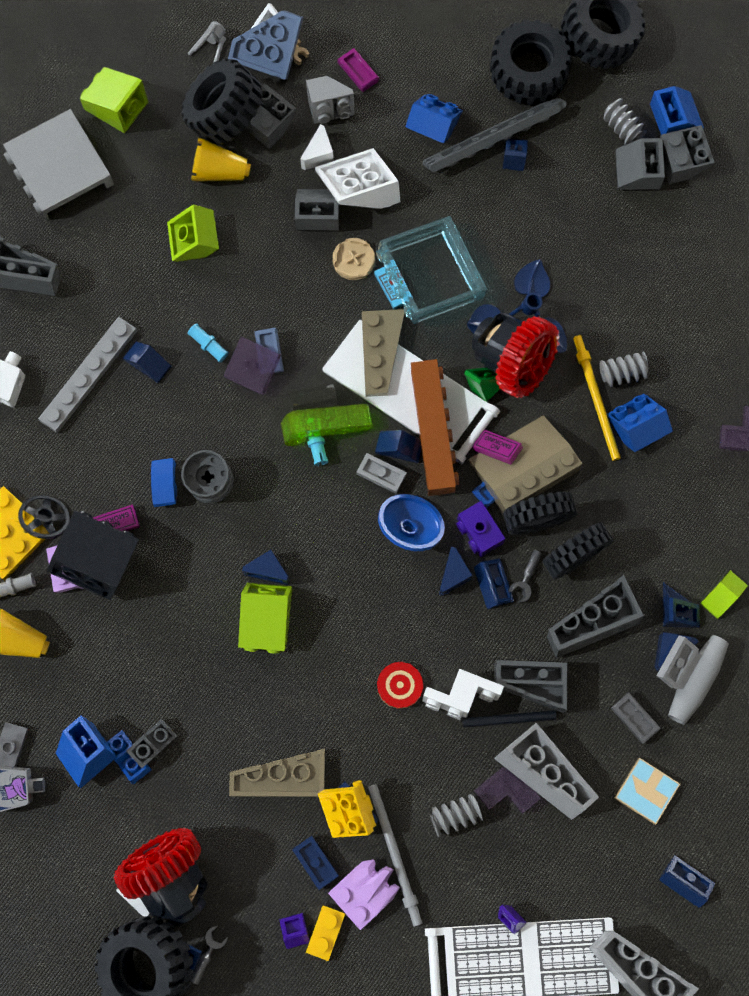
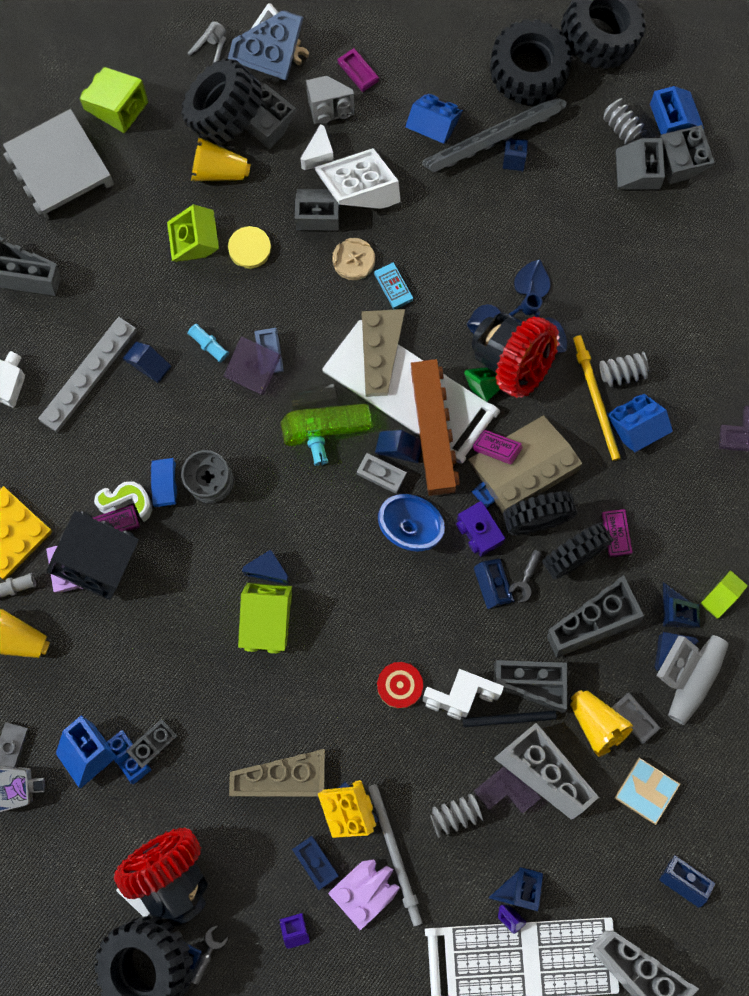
(43, 516): black wheel -> none
(125, 495): none -> white animal
(249, 247): none -> light yellow tile
(325, 933): yellow plate -> none
(455, 573): dark blue slope -> none
(460, 254): clear light blue window -> none
(521, 889): none -> dark blue slope
(599, 722): none -> yellow cone
(617, 526): none -> magenta tile

